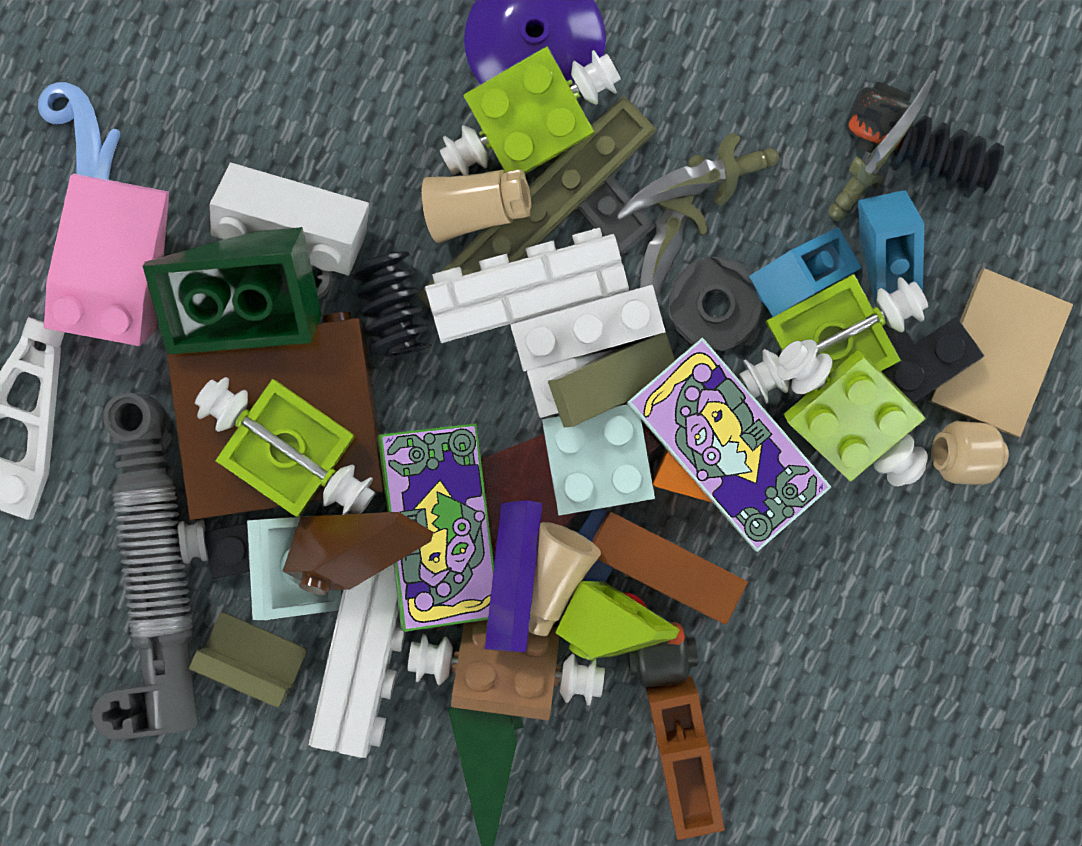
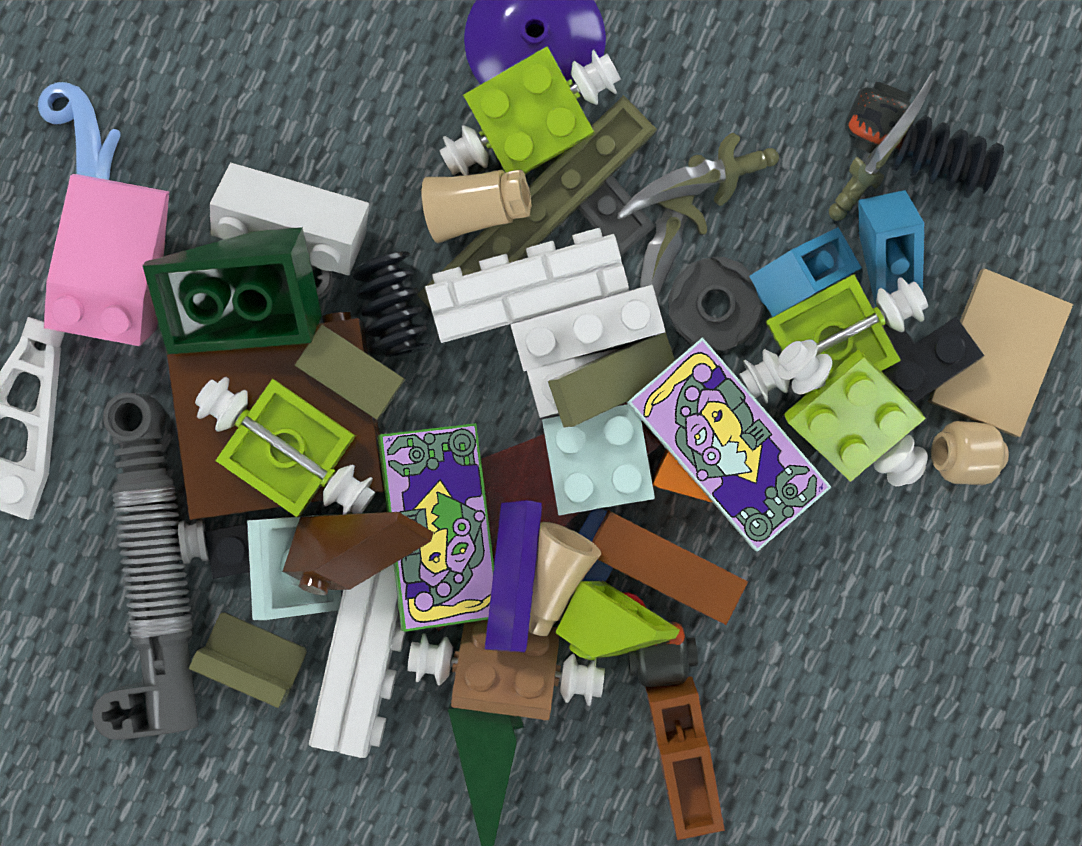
(350, 372): none -> olive tile

